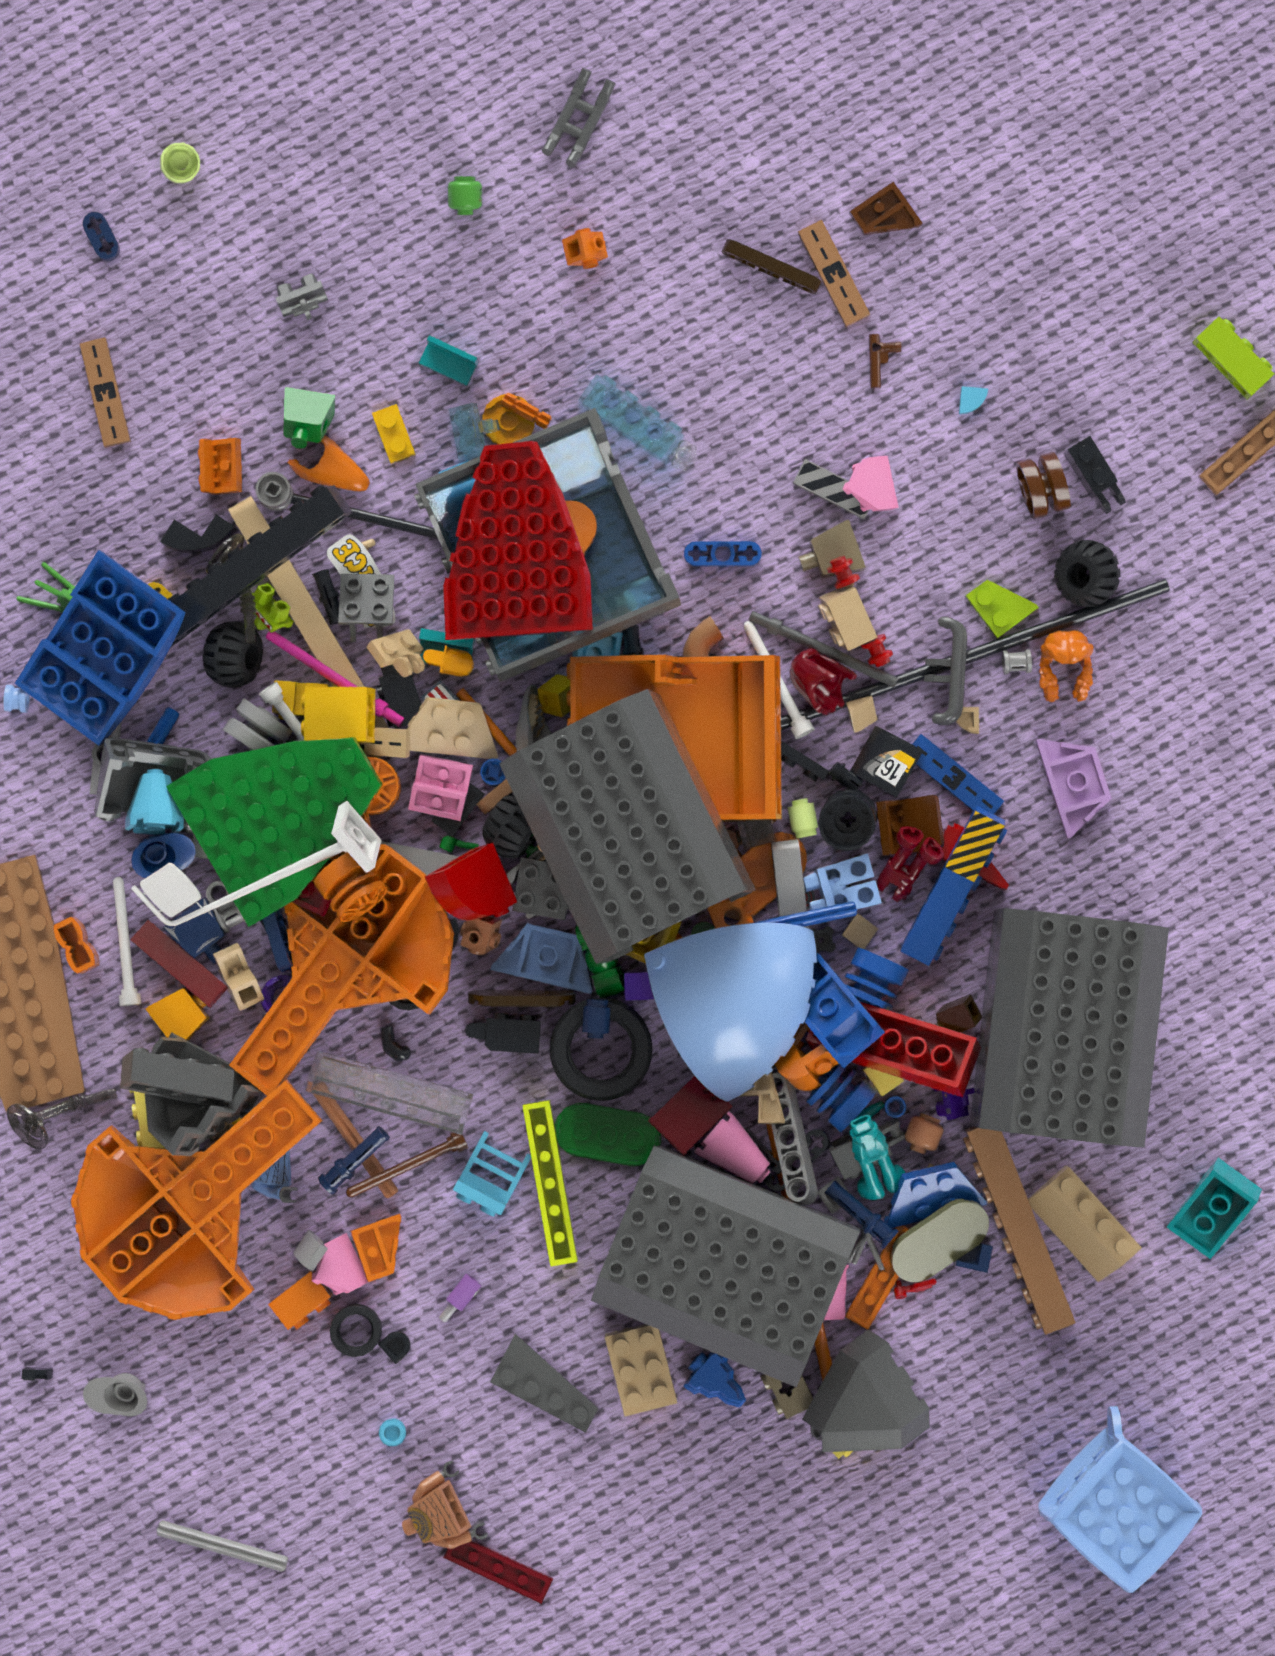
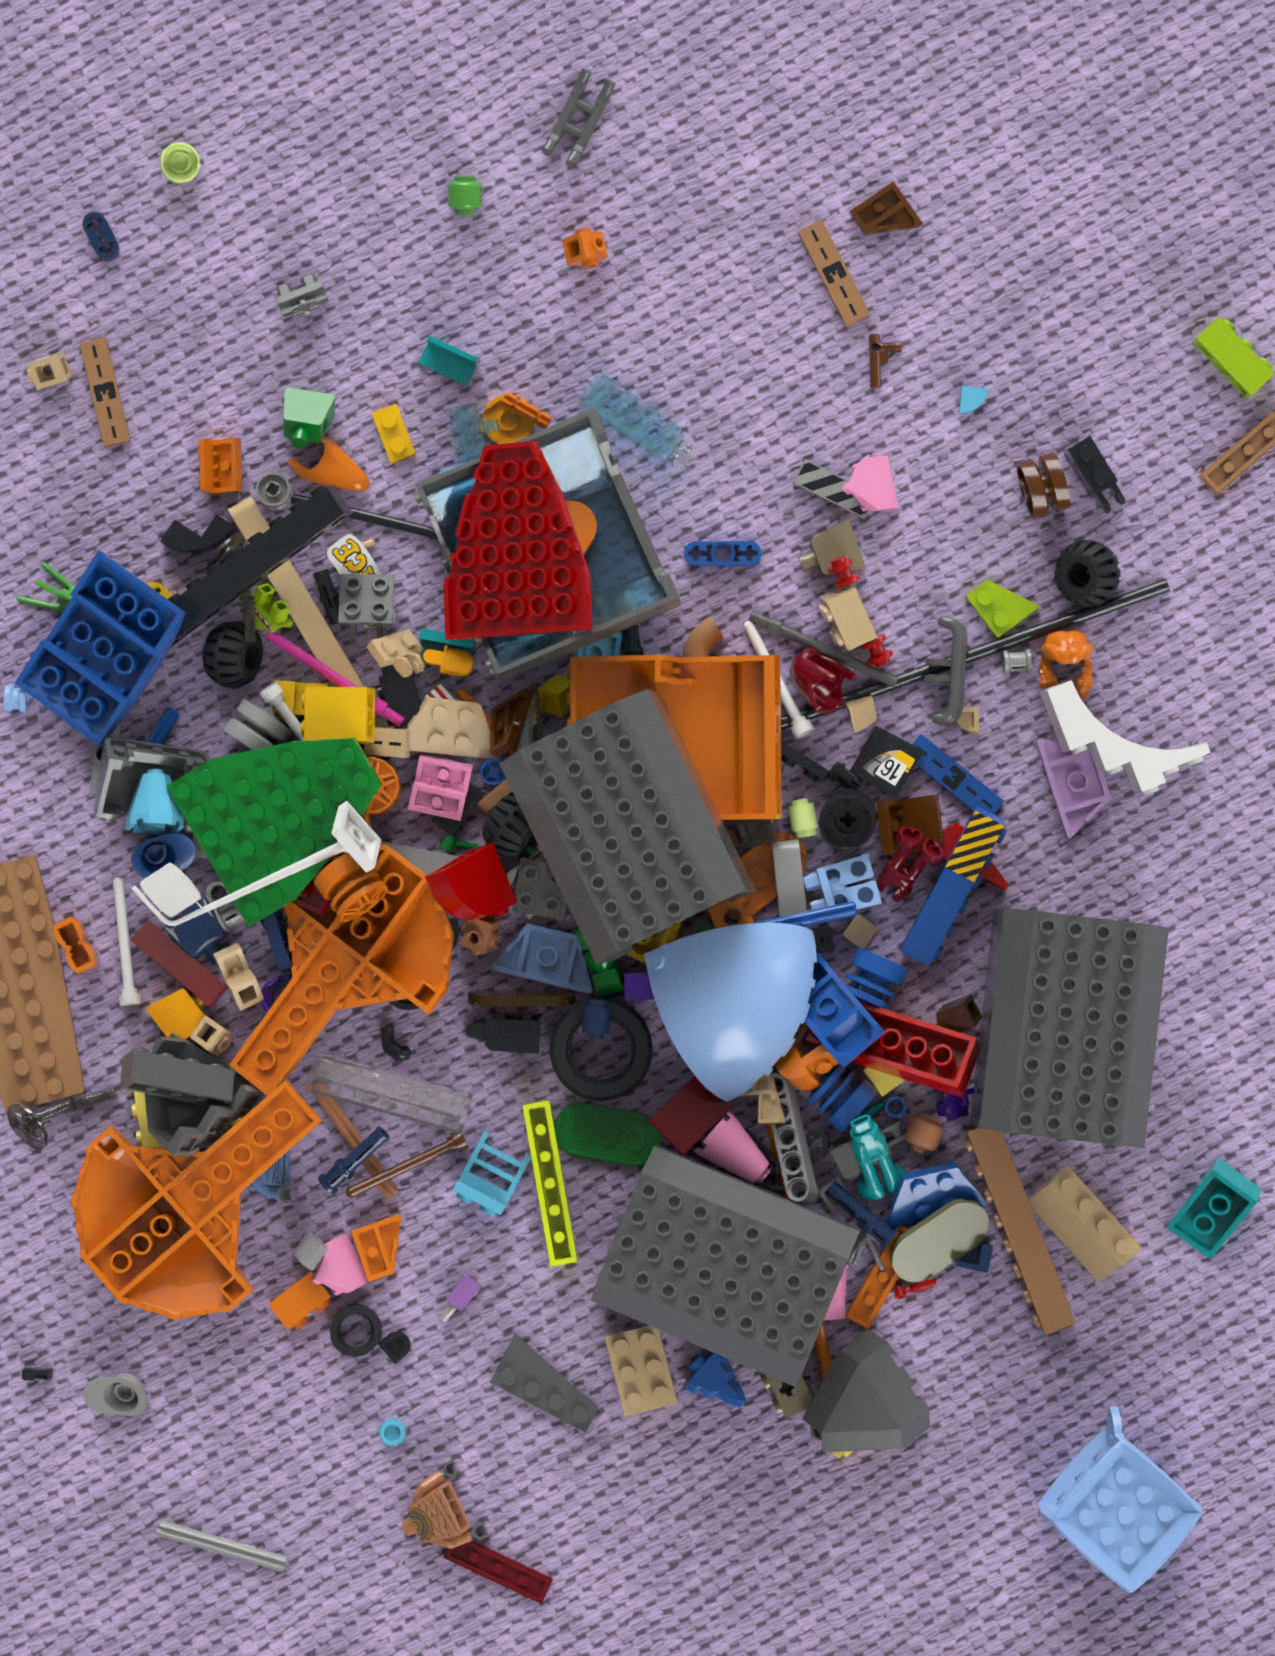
(59, 366): none -> tan brick
(217, 1040): none -> tan brick
(508, 722): none -> reddish brown wing
(771, 266): dark brown beam -> none
(1077, 727): none -> white arch

